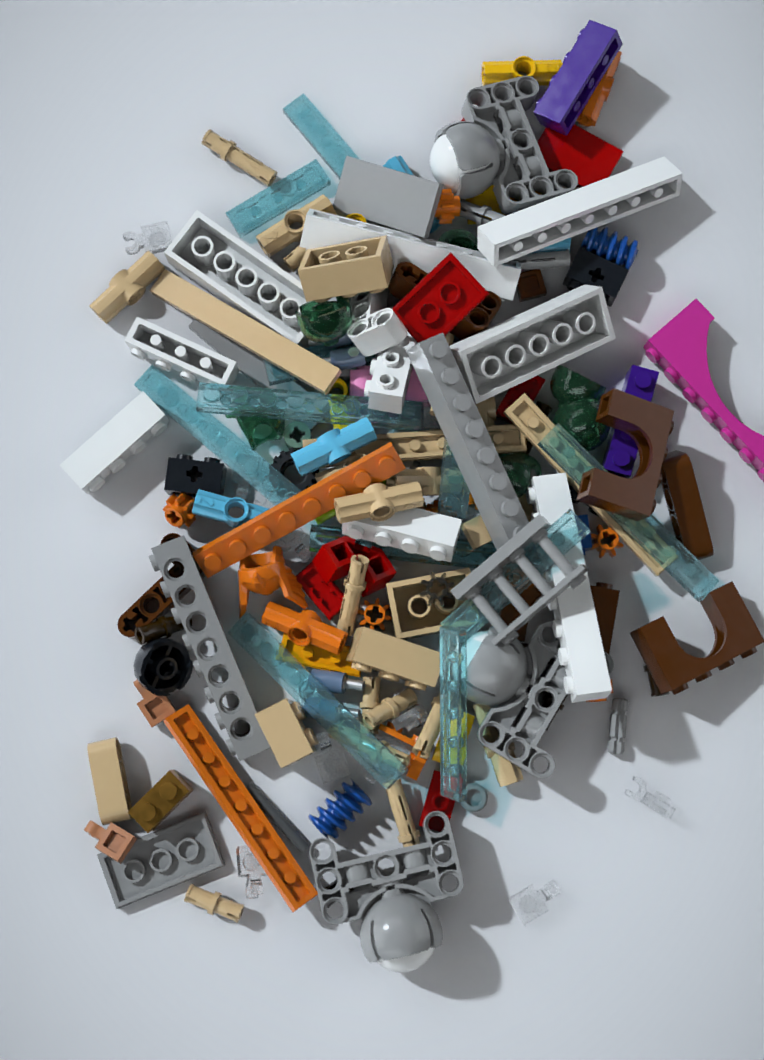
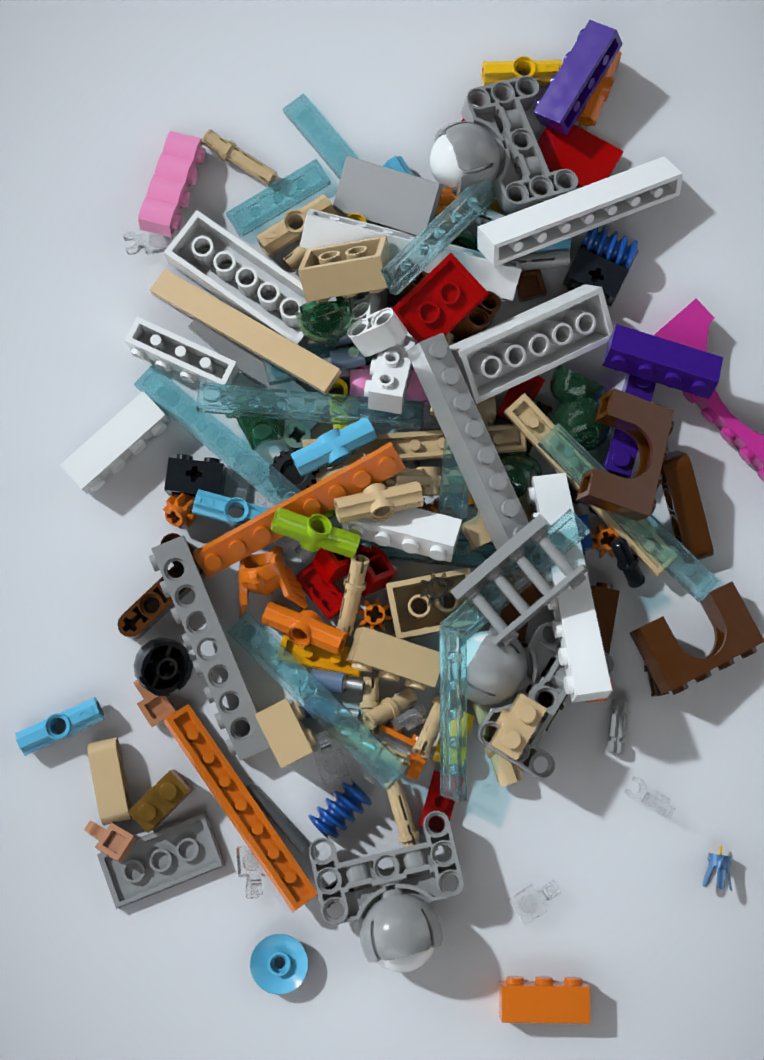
(44, 732): none -> medium azure piece
(127, 287): tan piece -> none
(162, 627): dark brown pin -> none
(171, 183): none -> bright pink brick
(214, 903): tan pin -> none
(279, 979): none -> medium azure dish
(315, 532): none -> lime piece
(438, 235): none -> clear light blue tile
(476, 798): light grey tile -> none
(517, 726): none -> tan brick
(544, 1000): none -> orange brick
(627, 562): none -> black axle
(663, 361): none -> dark purple brick
(722, 863): none -> flat silver piece

